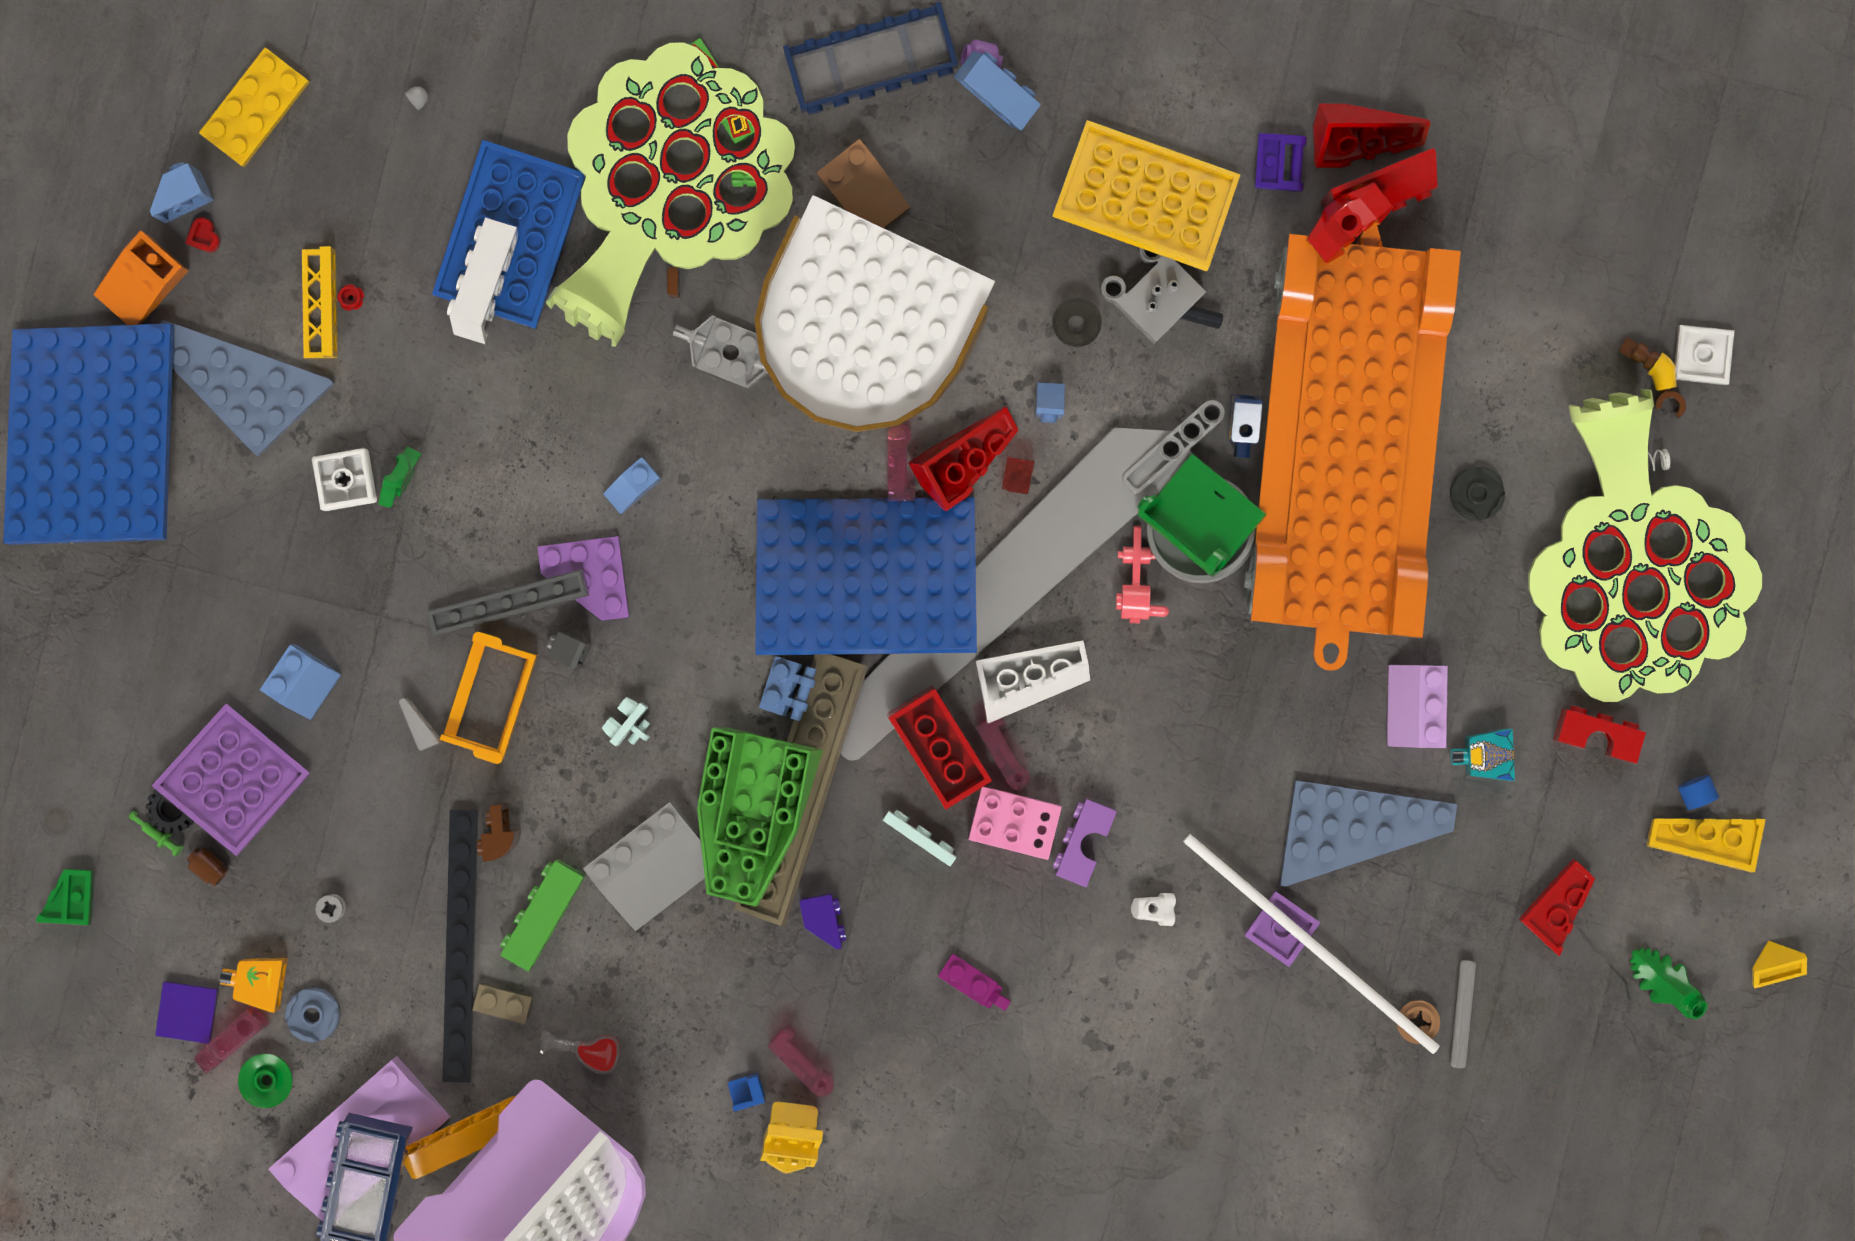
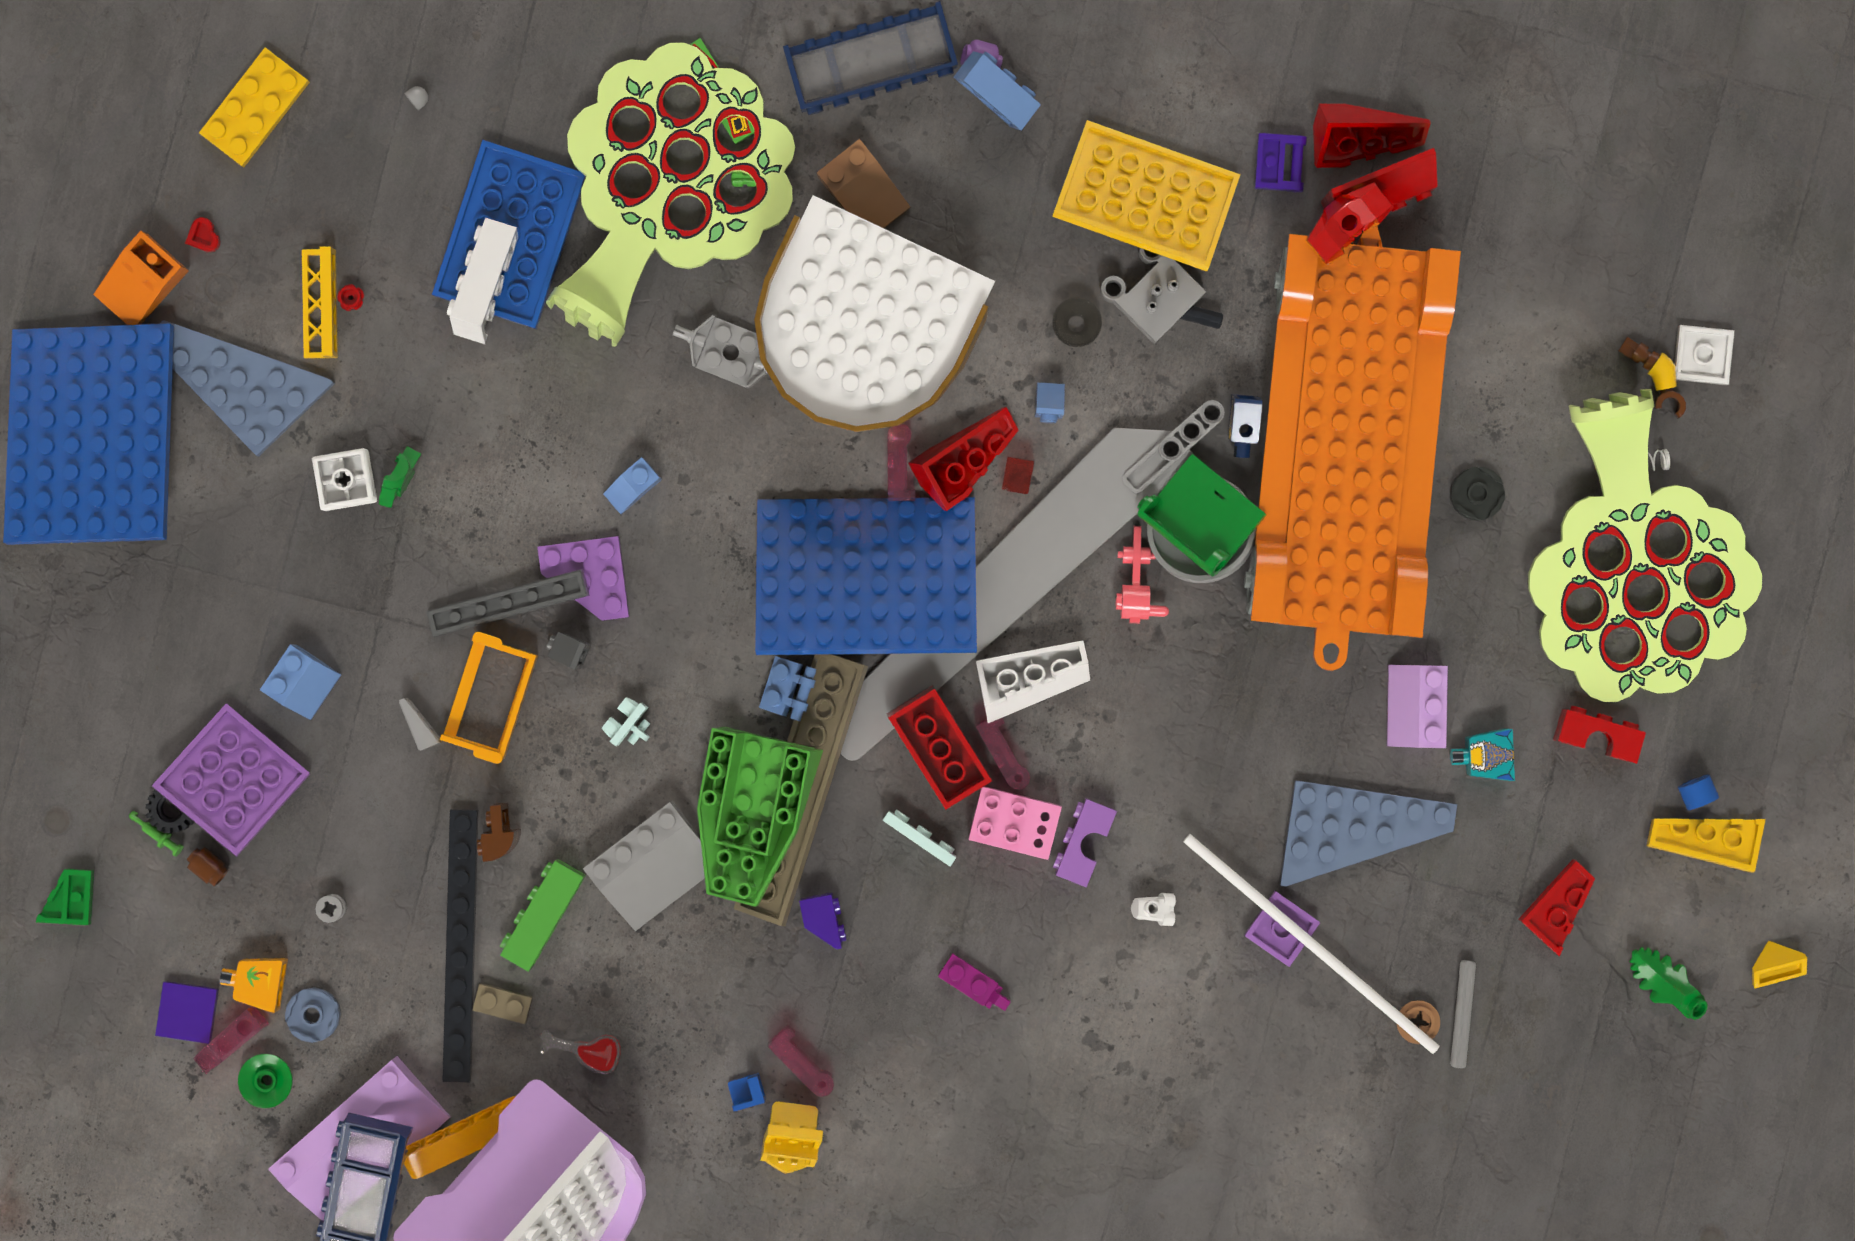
(180, 193): medium blue slope -> none
(673, 282): reddish brown tile -> none

